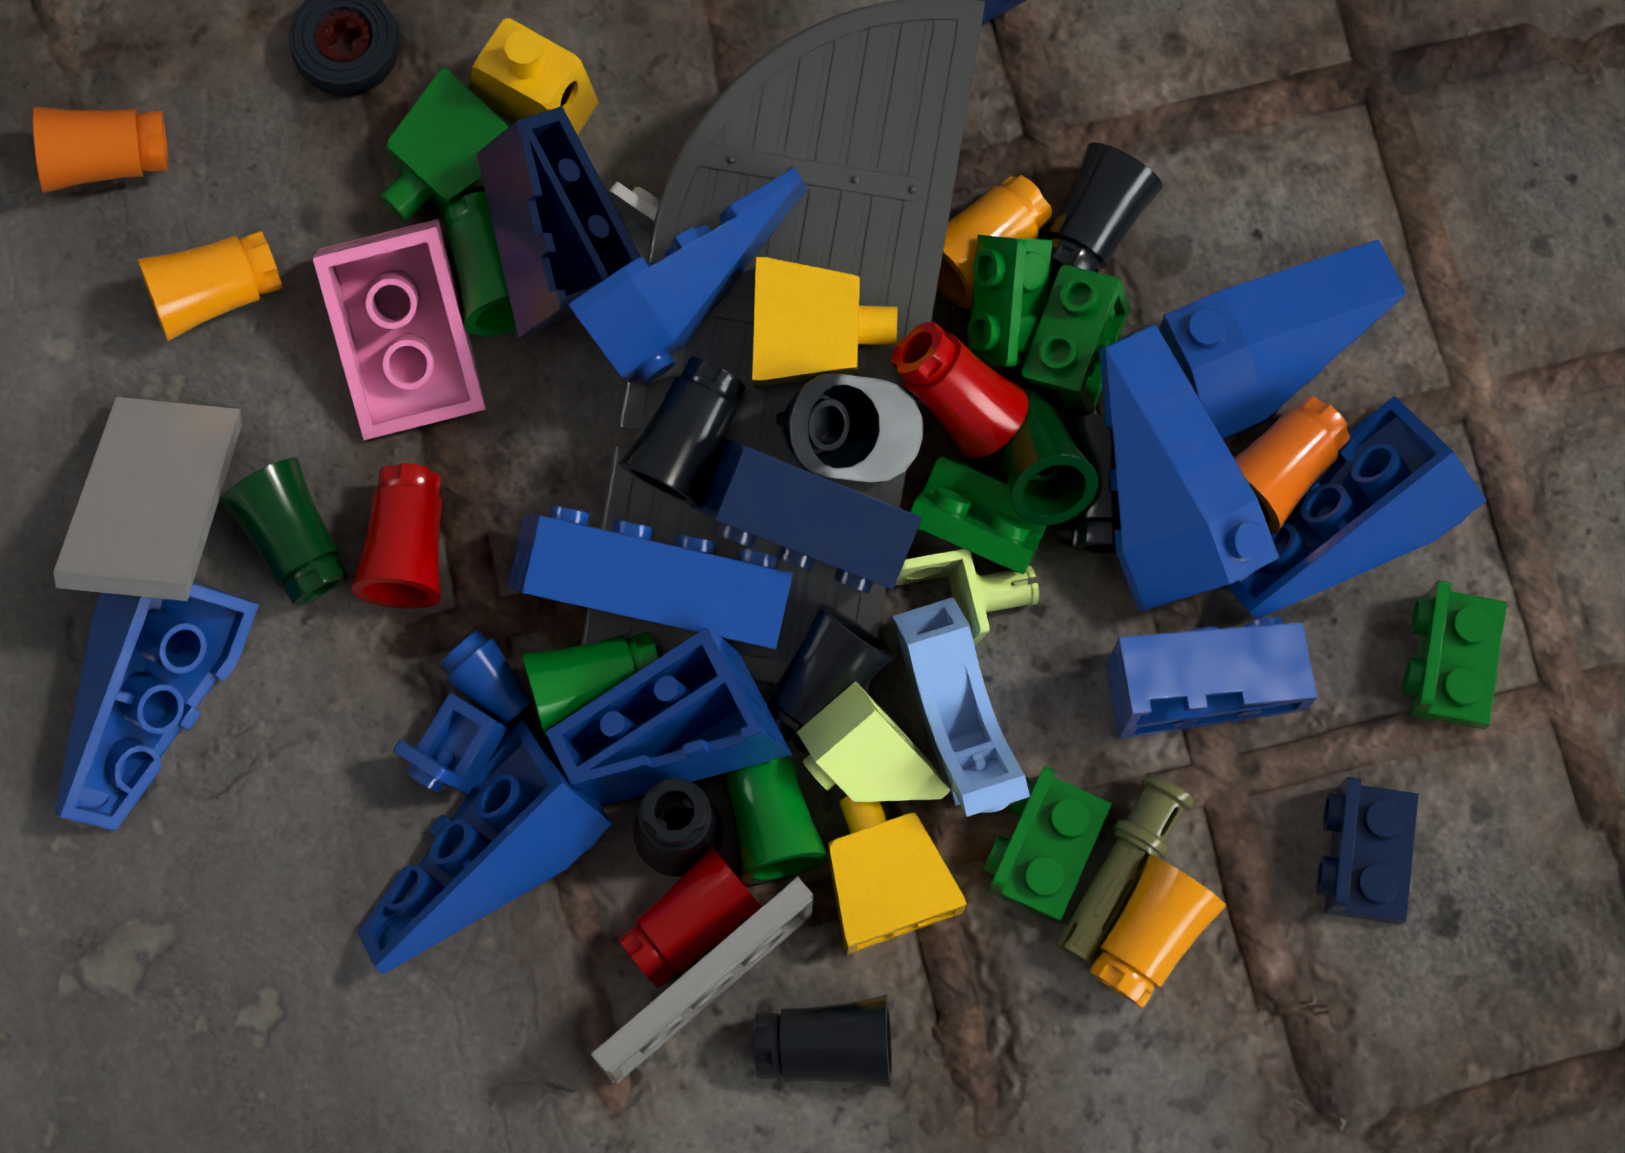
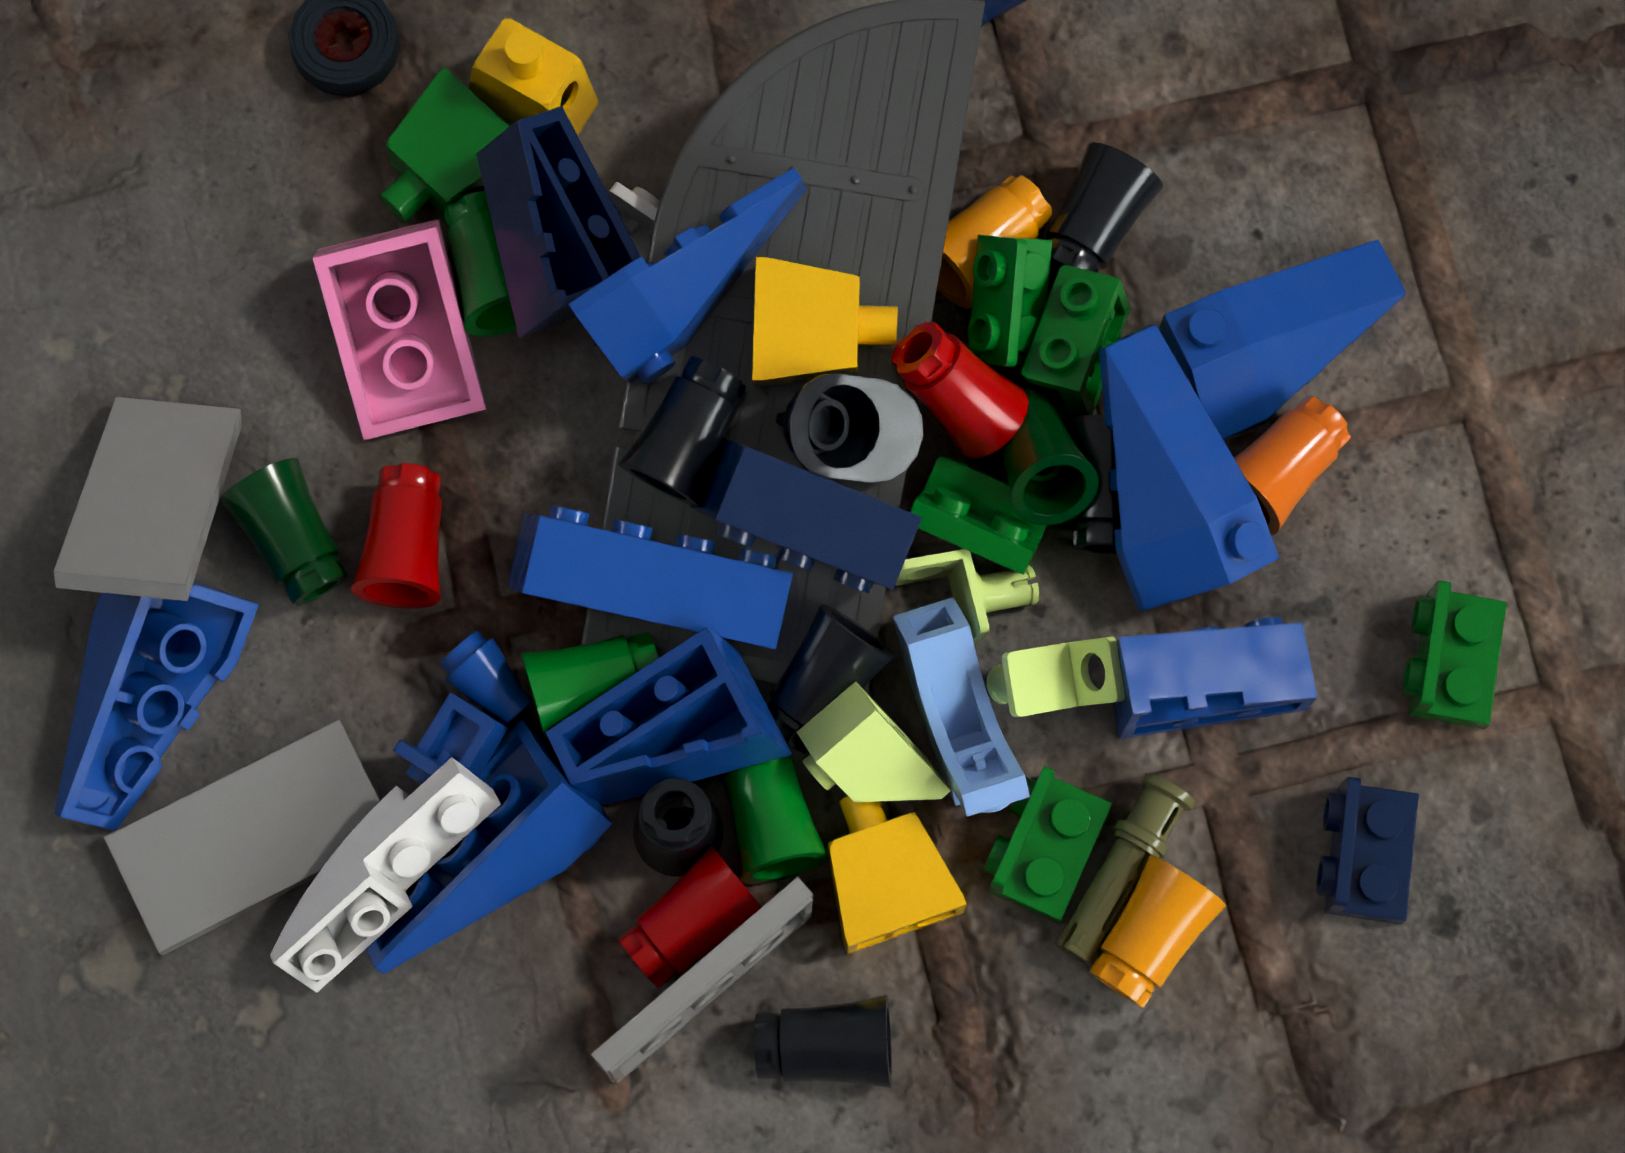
(96, 145): orange plant -> none
(208, 281): light orange plant -> none
(243, 837): none -> light grey tile
(368, 875): none -> white slope
(1056, 677): none -> yellowish green bracket
(1378, 501): blue wedge -> none

